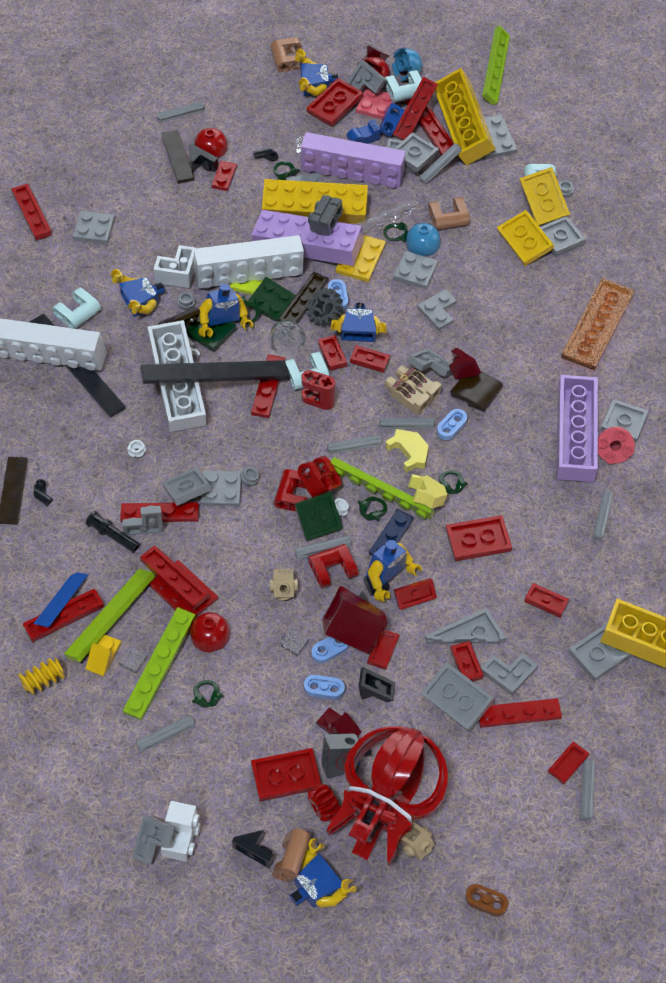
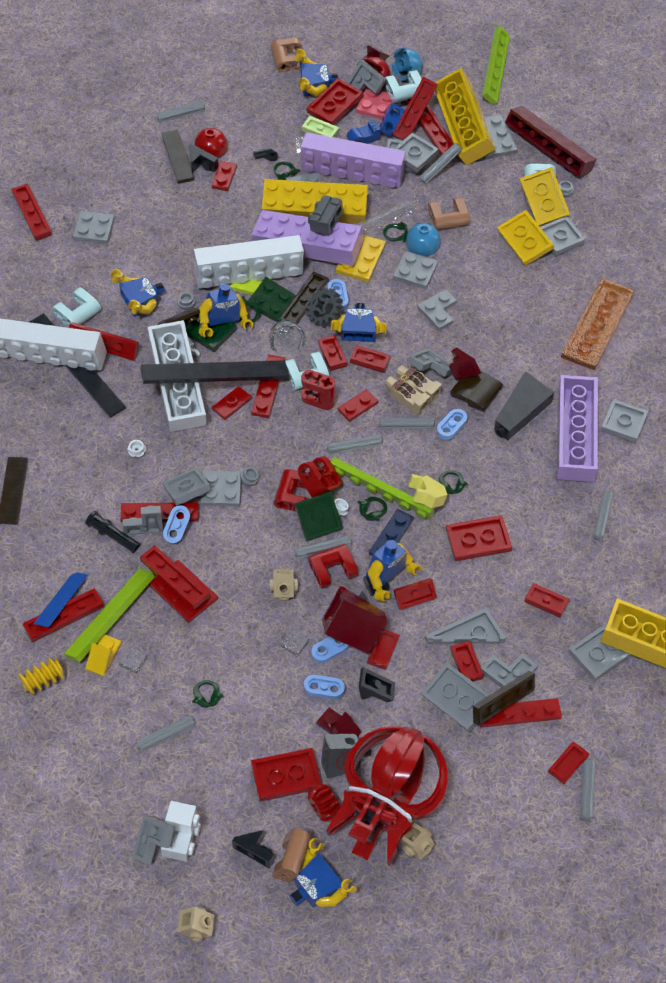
(40, 492): black arm -> none
(113, 343): none -> red plate
(159, 664): lime plate -> none
(176, 270): white brick -> none
(176, 524): none -> light blue plate
(196, 923): none -> tan brick
(209, 632): red cylinder -> none
(231, 403): none -> red plate
(319, 127): none -> yellowish green plate
(357, 405): none -> red plate
(412, 446): light yellow piece -> none
(486, 900): dark orange plate -> none
(503, 697): none -> dark brown tile
(523, 405): none -> black slope
(550, 141): none -> dark red brick
(615, 445): coral plate -> none

